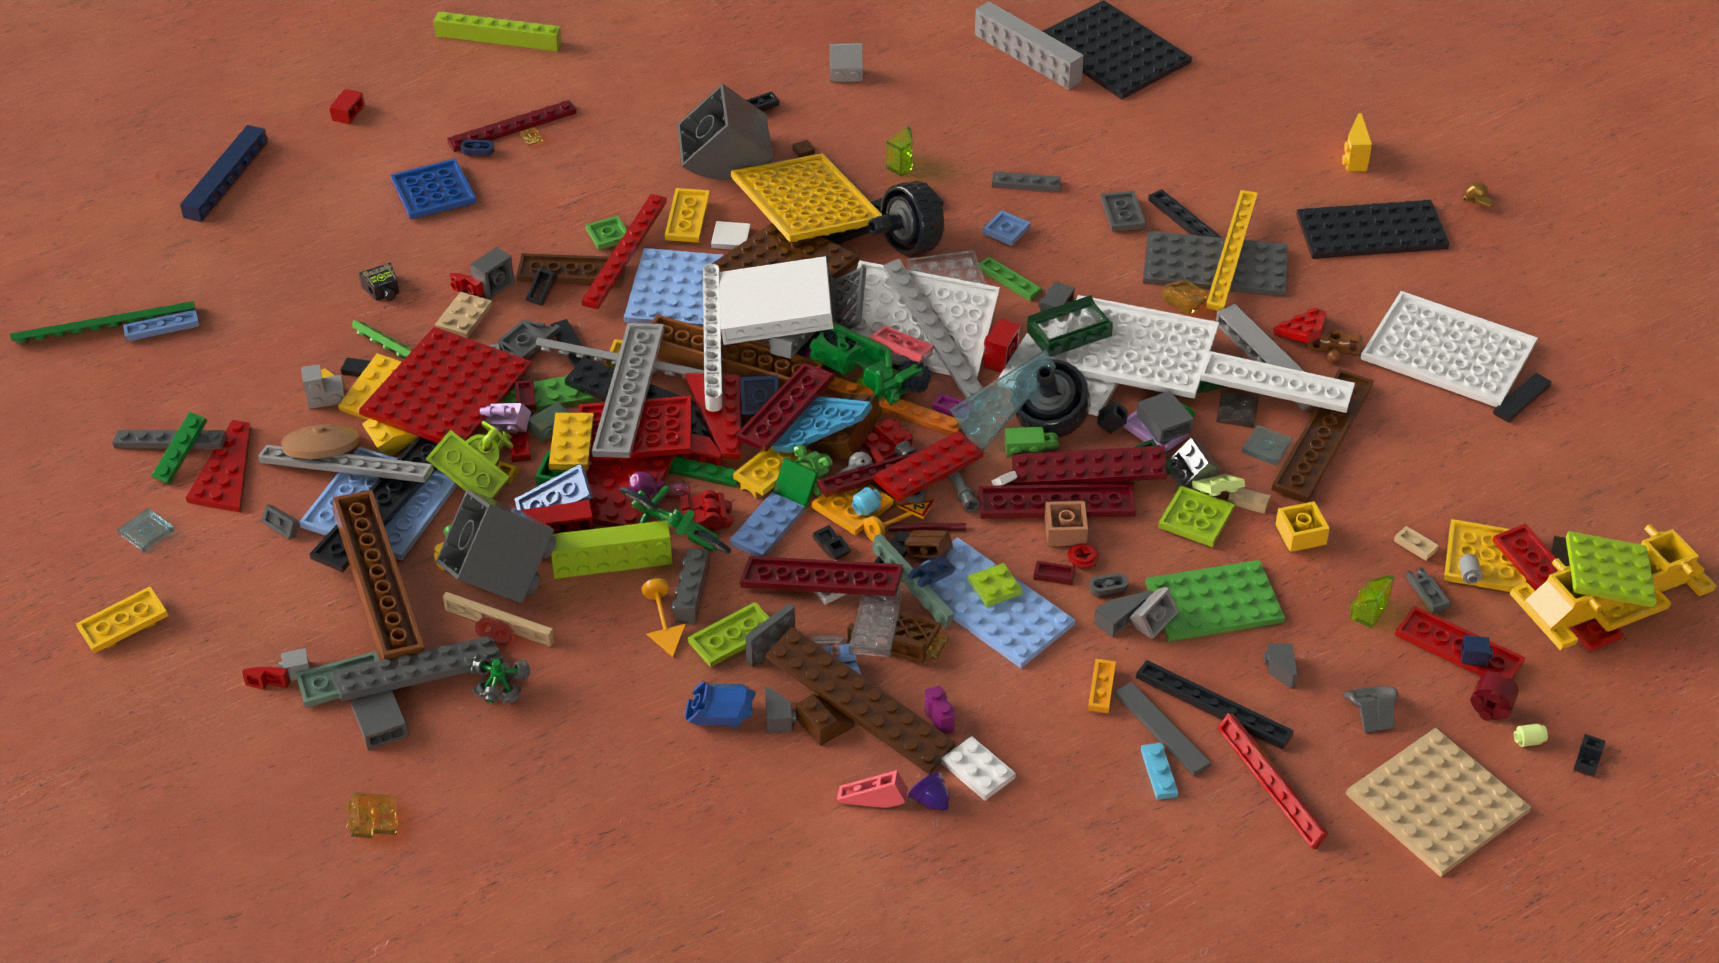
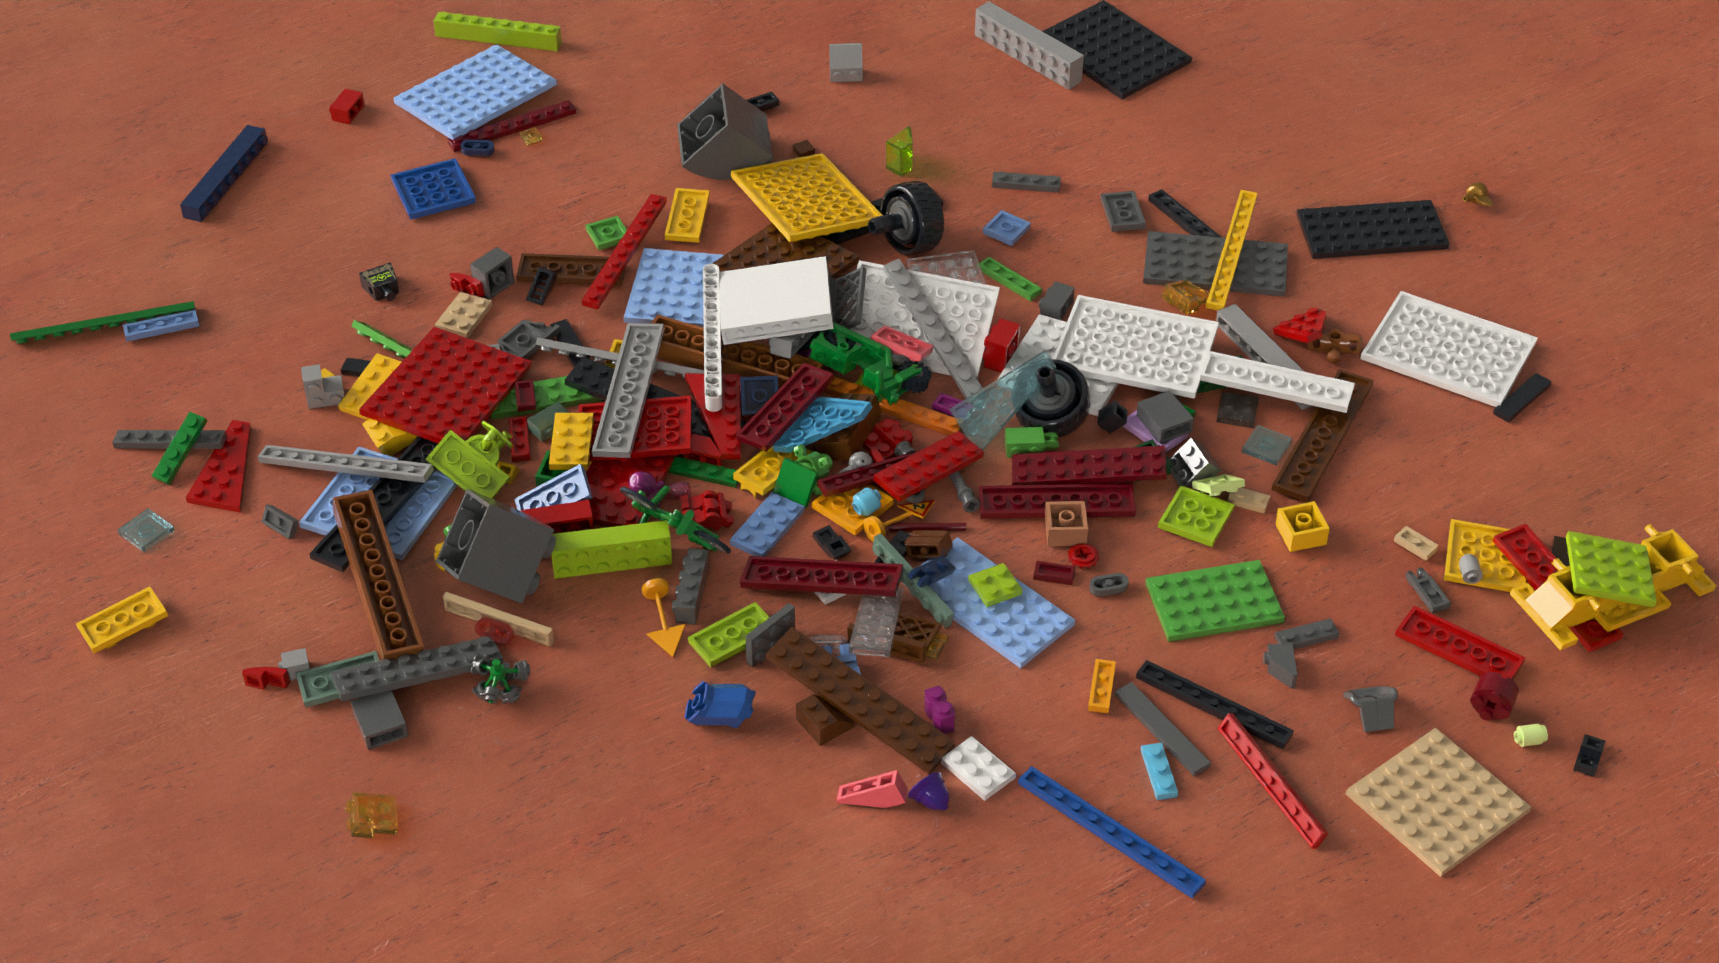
(320, 441): medium nougat dish -> none
(474, 91): none -> light blue plate
(507, 417): lavender brick -> none
(729, 234): white tile -> none
(778, 712): dark grey slope -> none
(1004, 478): white tile -> none
(1069, 326): dark green window -> none
(1112, 832): none -> blue plate
(1116, 613): dark grey slope -> none
(1155, 613): light grey slope -> none
(1308, 634): none -> dark grey plate
(1357, 147): yellow slope -> none
(1372, 601): clear neon green slope -> none
(1475, 650): dark blue brick -> none

